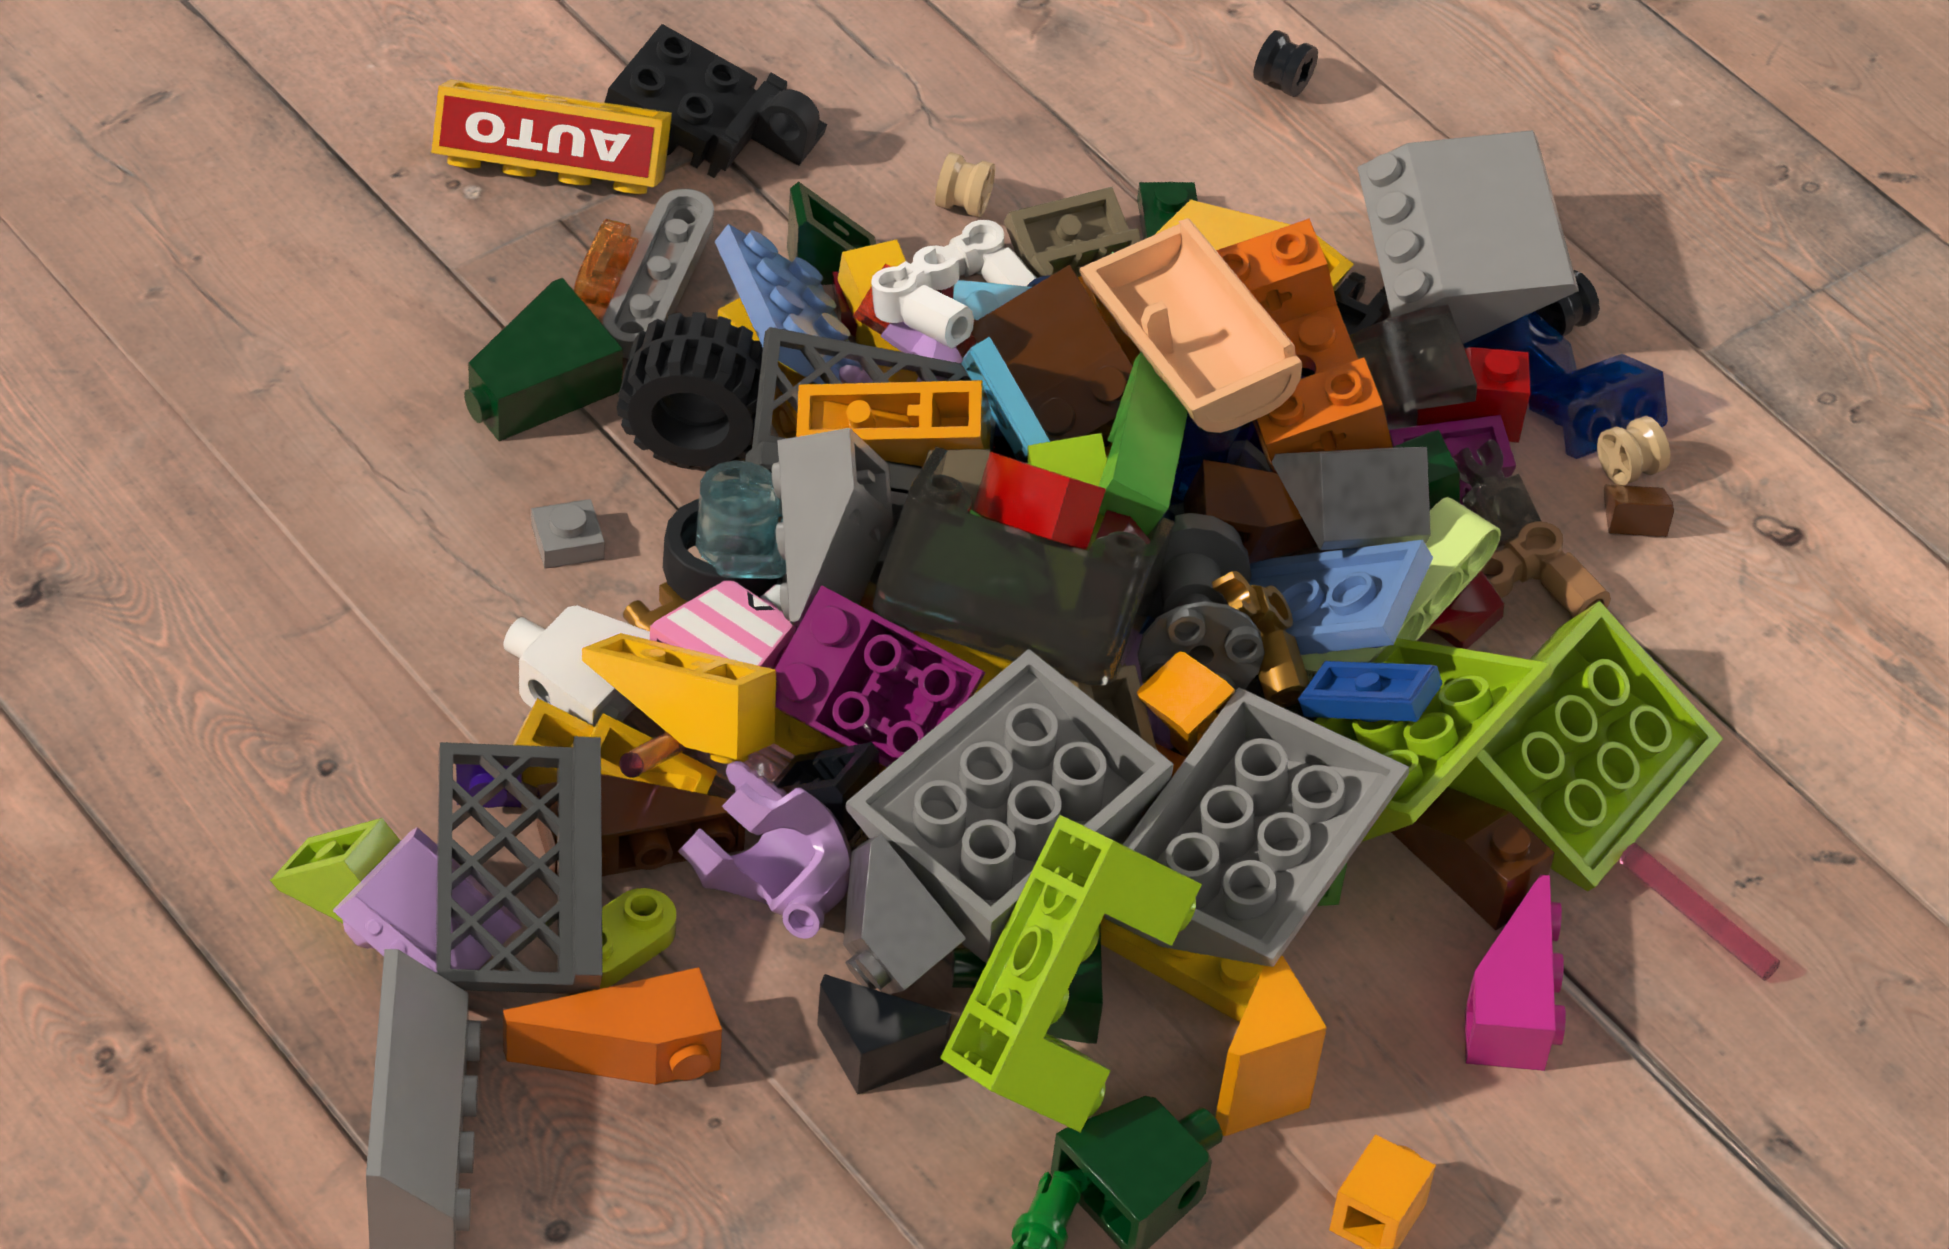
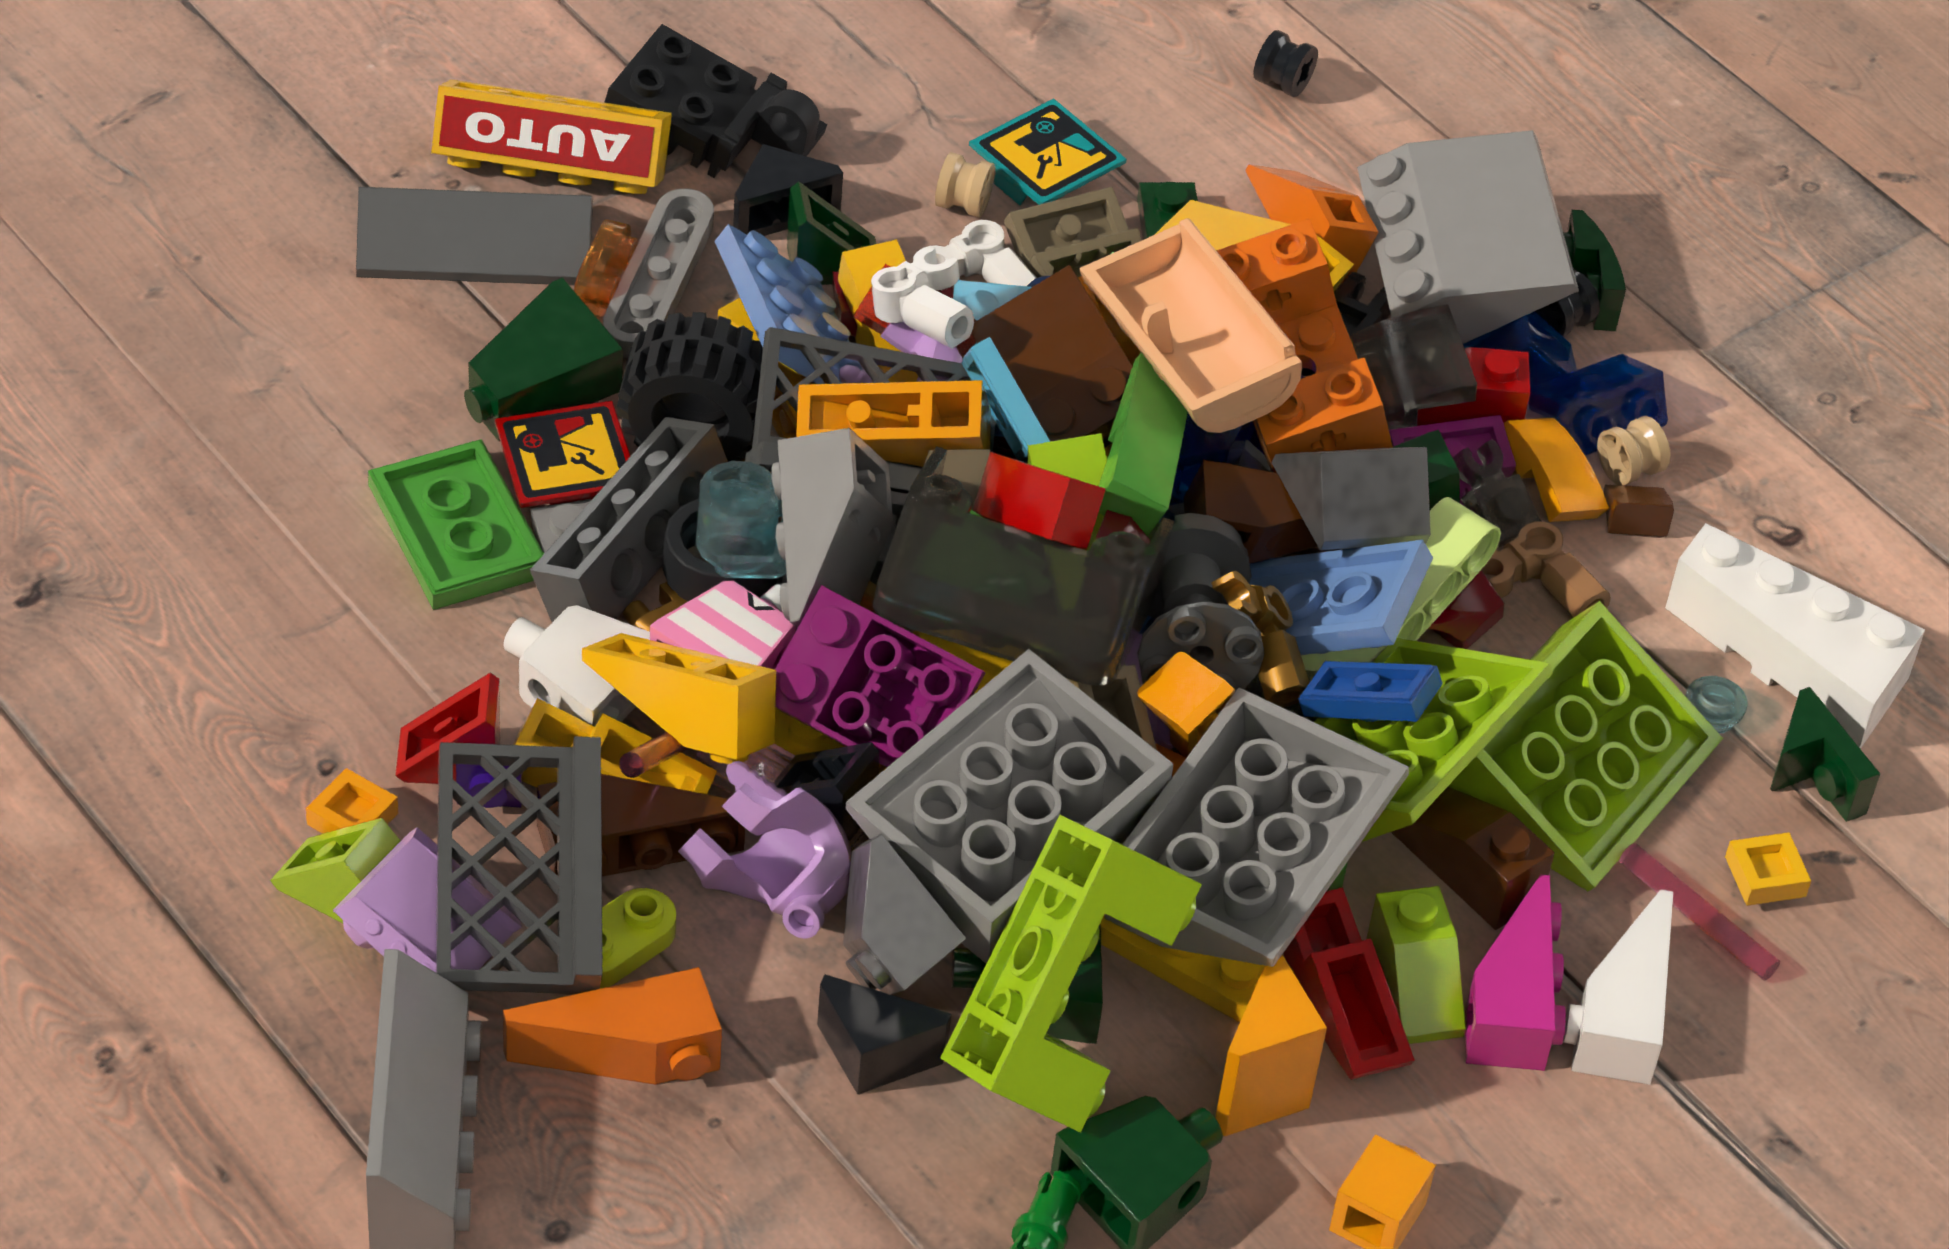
(350, 802): none -> light orange plate
(456, 523): none -> bright green tile
(463, 718): none -> red slope
(471, 235): none -> dark grey slope
(562, 452): none -> piece
(621, 533): none -> dark grey brick
(765, 190): none -> black slope
(1045, 154): none -> piece
(1334, 213): none -> orange slope
(1348, 990): none -> red slope
(1420, 962): none -> lime slope
(1560, 469): none -> light orange slope
(1596, 259): none -> dark green slope
(1623, 1003): none -> white slope
(1719, 701): none -> clear light blue plate
(1768, 868): none -> yellow plate
(1795, 628): none -> white wedge
(1824, 751): none -> dark green slope

